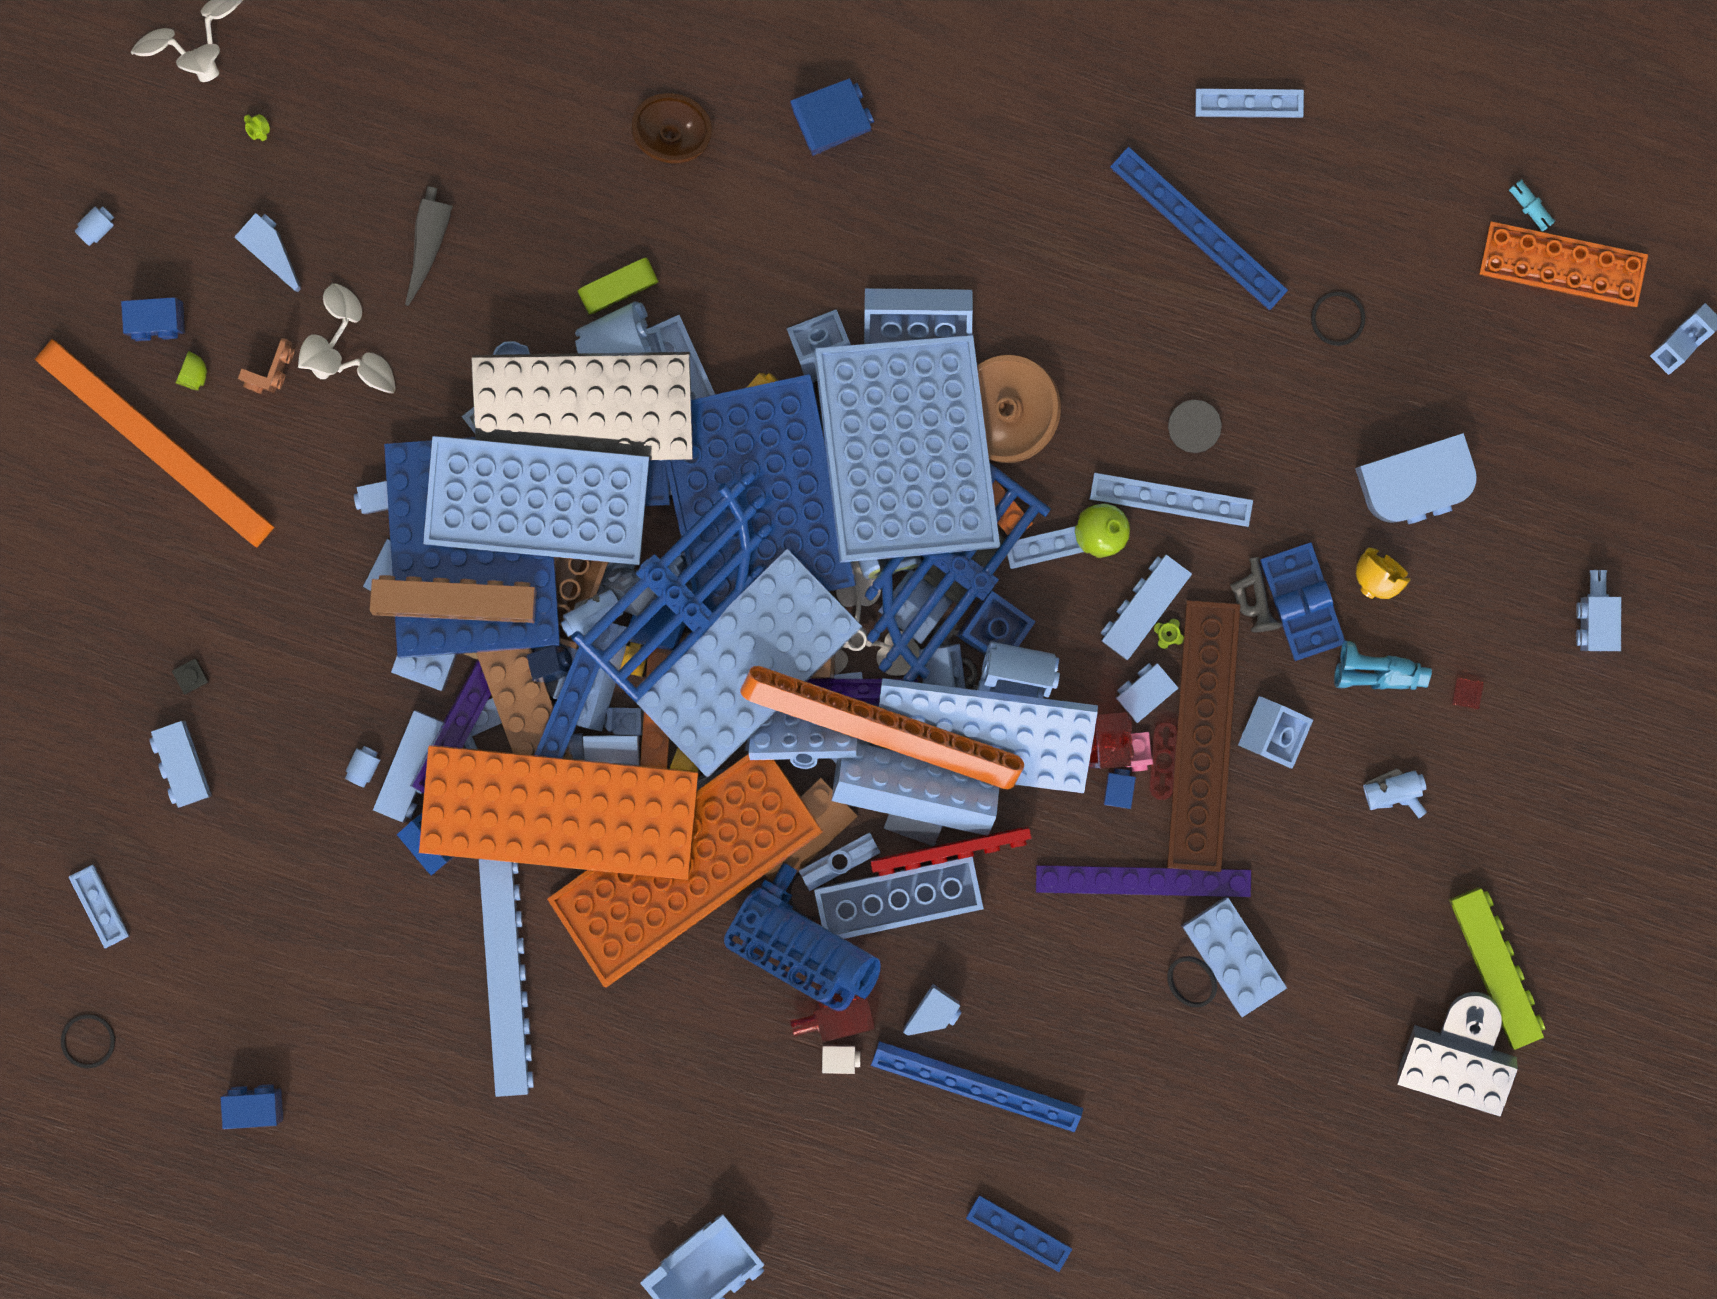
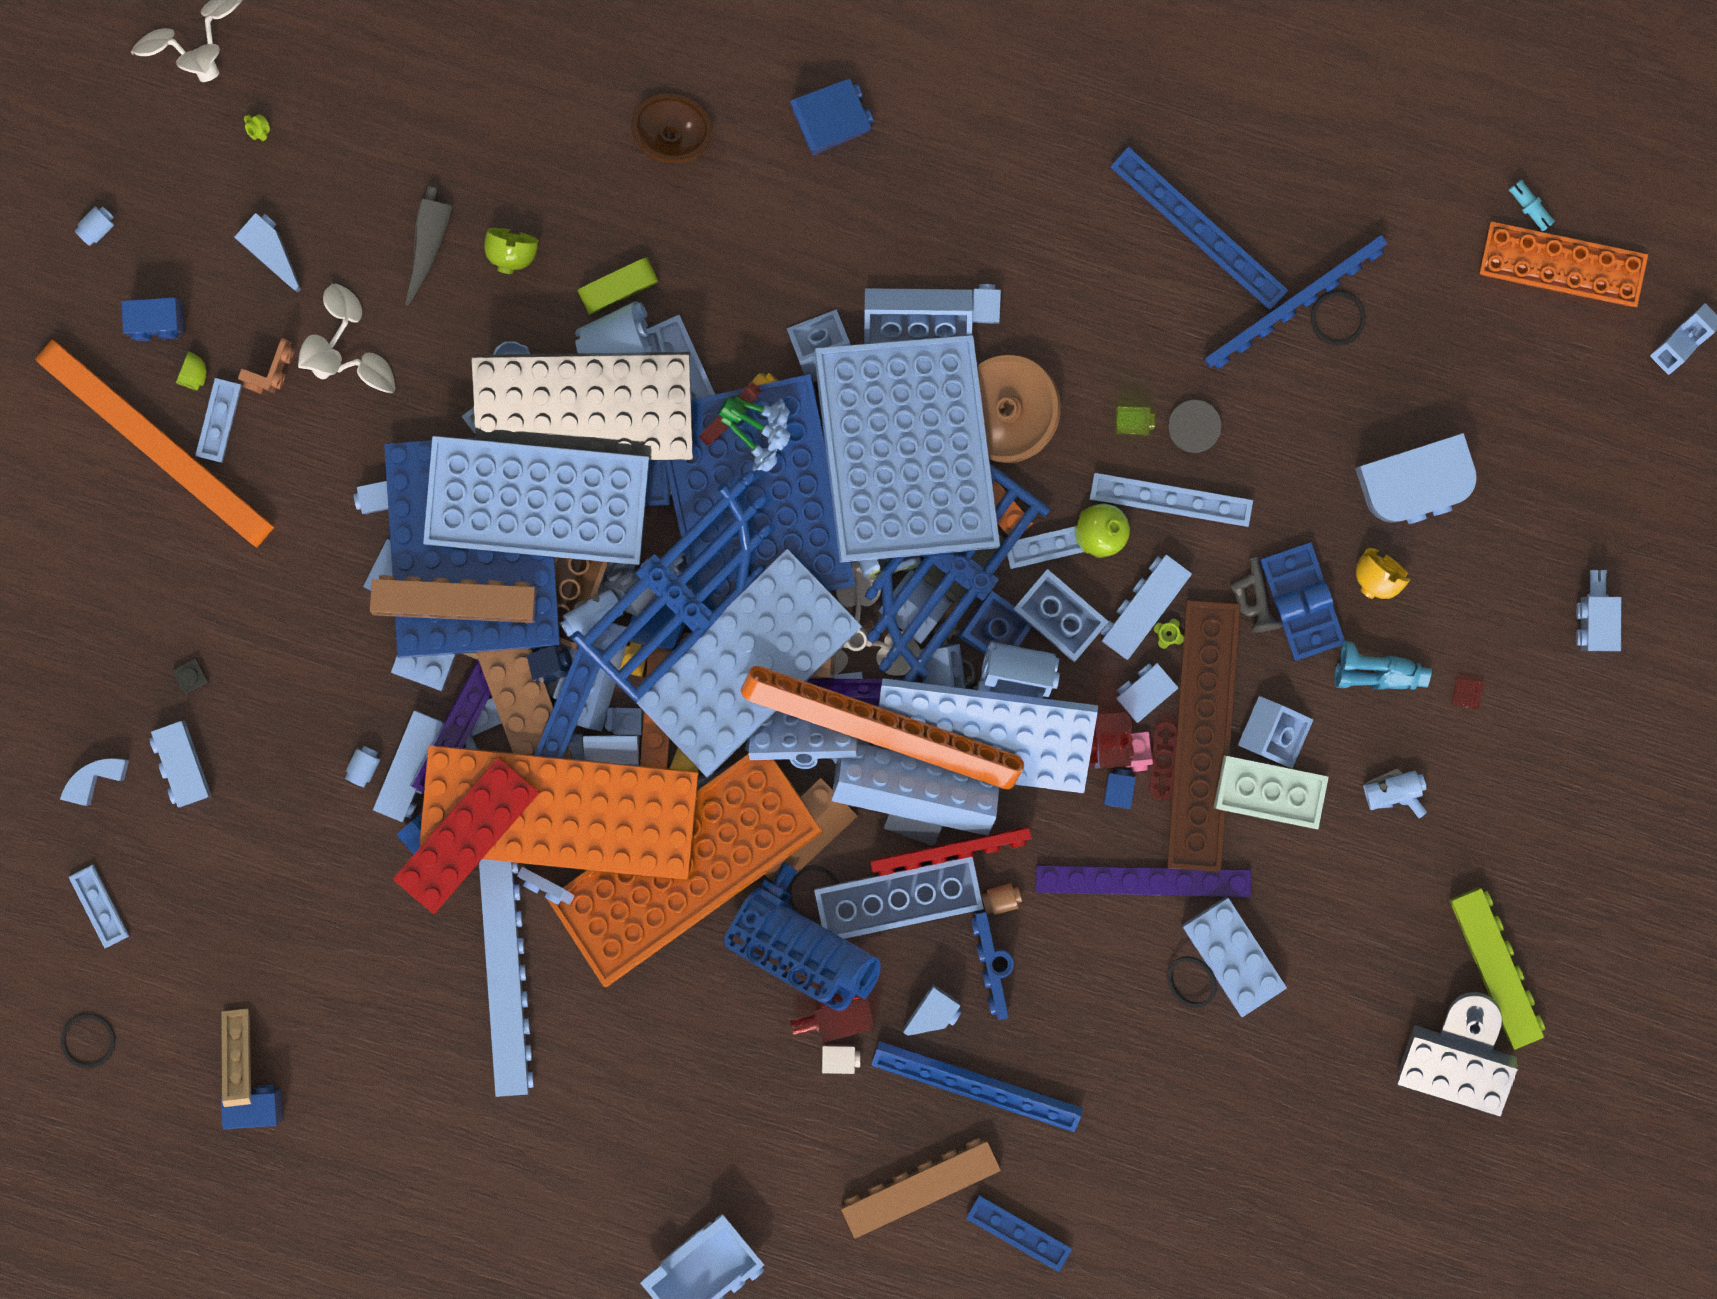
(83, 782): none -> light blue brick
(218, 420): none -> light blue plate
(236, 1058): none -> tan plate
(466, 835): none -> red plate
(509, 250): none -> lime cylinder
(553, 892): none -> light blue plate
(717, 427): none -> clear red beam
(776, 431): none -> plant
(823, 870): light blue piece -> none
(920, 1188): none -> medium nougat brick
(986, 304): none -> light blue brick
(992, 975): none -> blue plate
(1001, 899): none -> medium nougat brick
(1060, 615): none -> light blue slope
(1134, 421): none -> clear neon green brick
(1249, 103): light blue plate -> none
(1270, 792): none -> light aqua plate
(1305, 297): none -> blue plate

